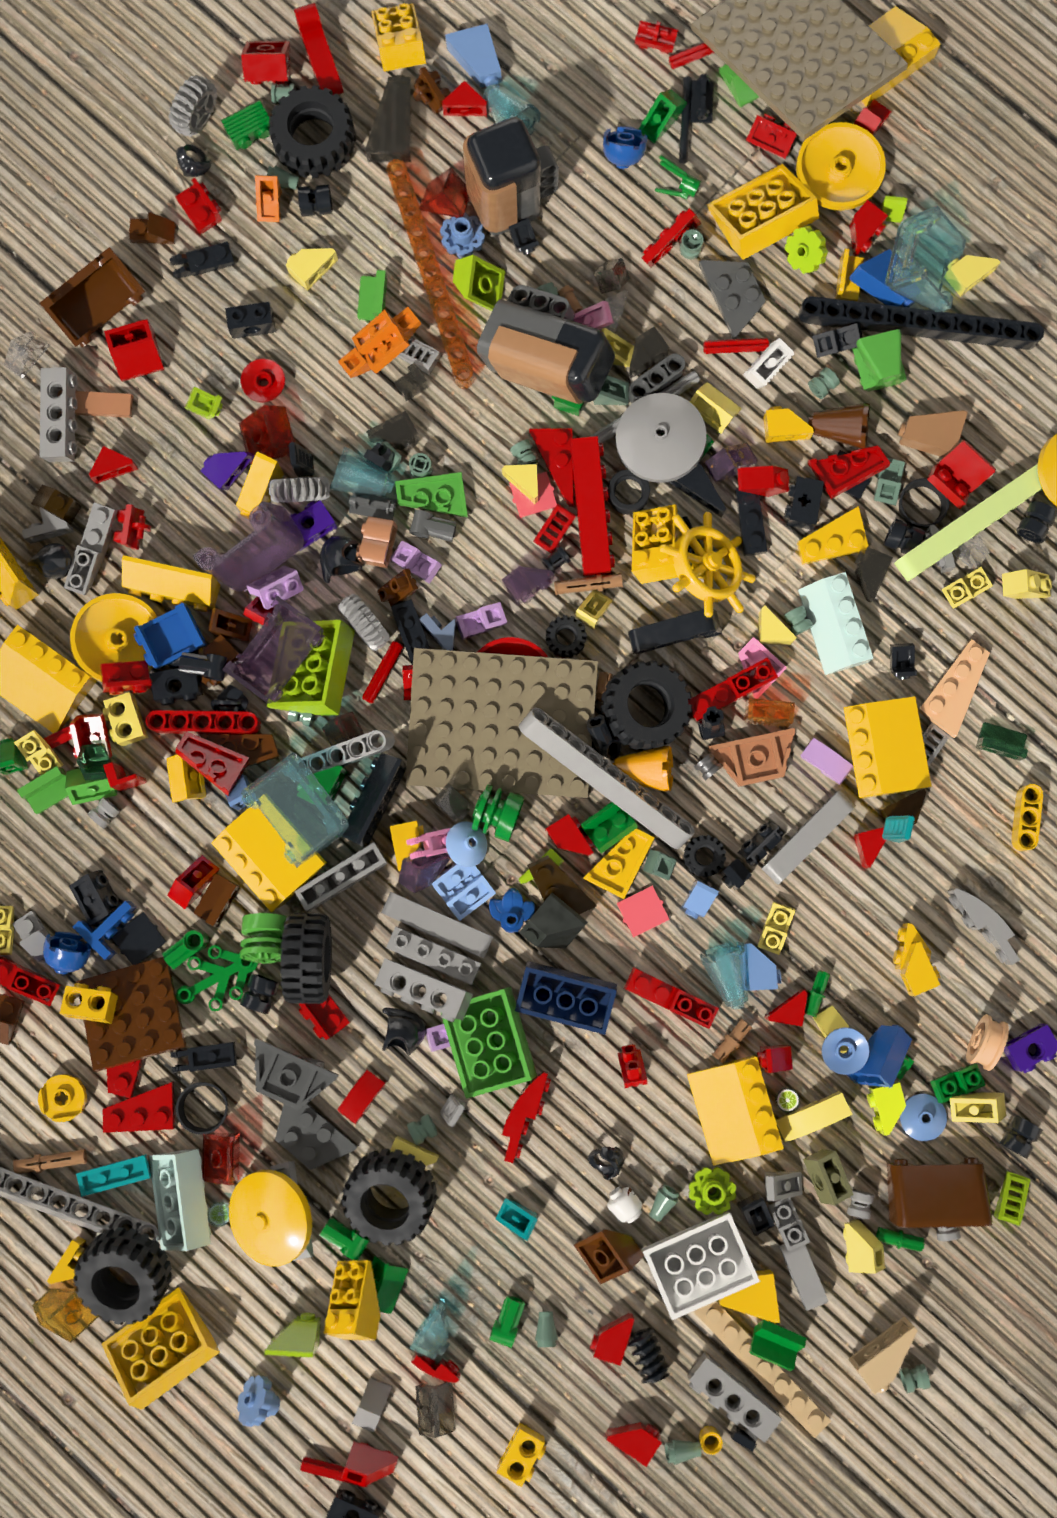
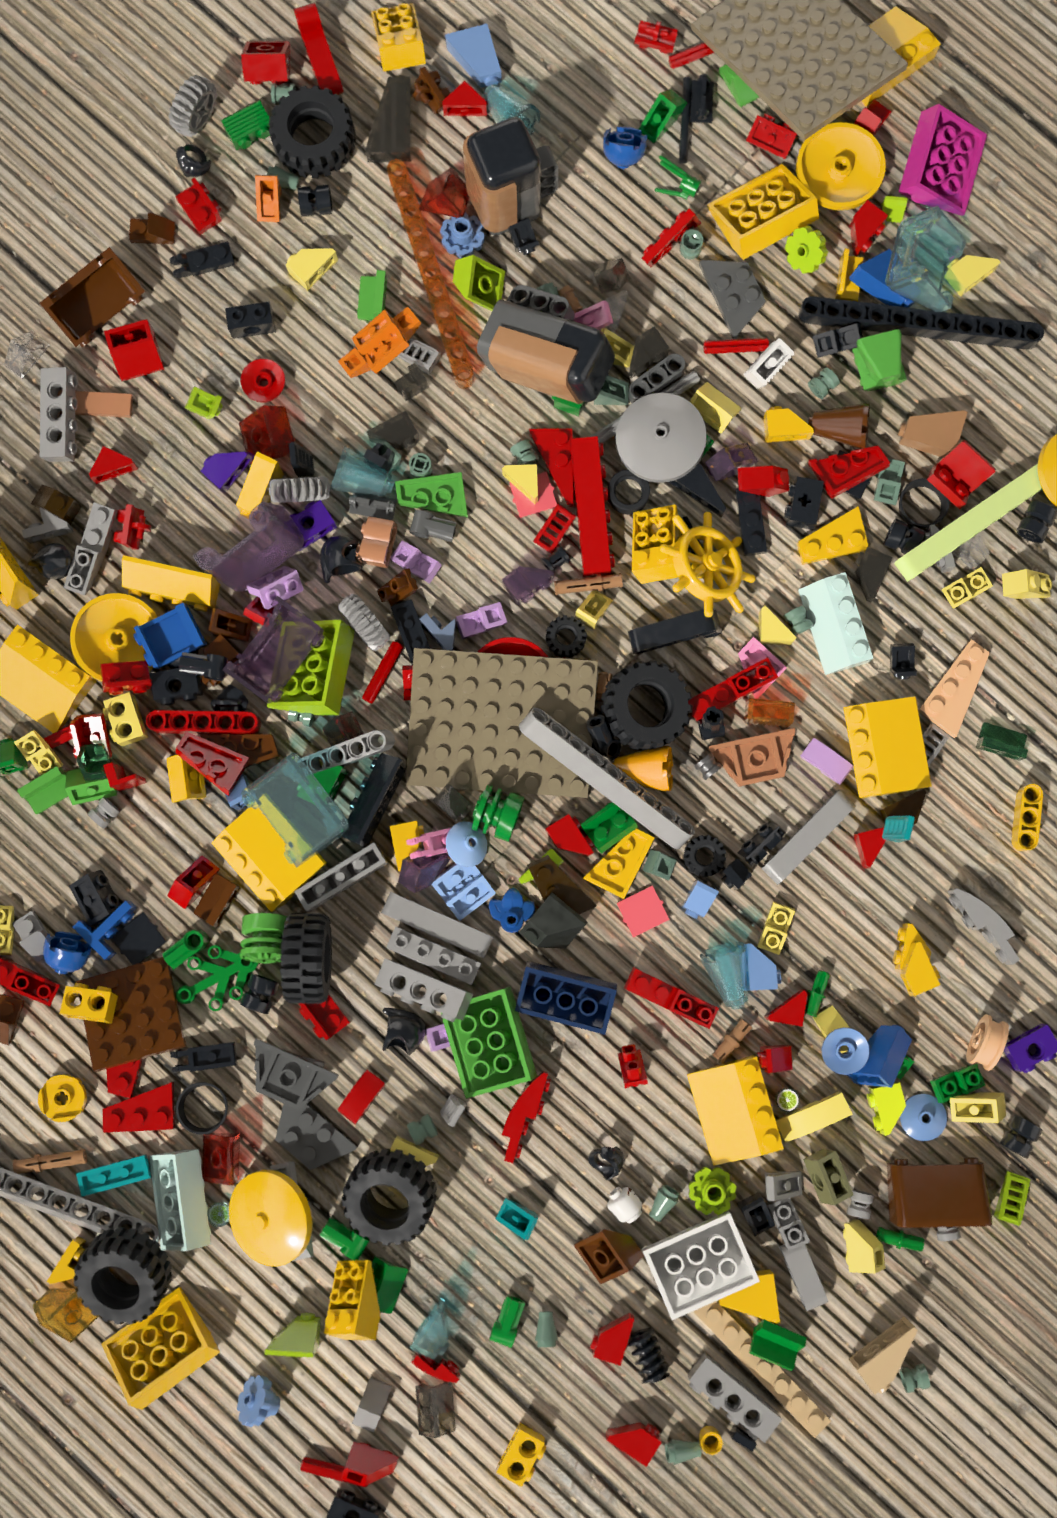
(942, 161): none -> dark pink slope

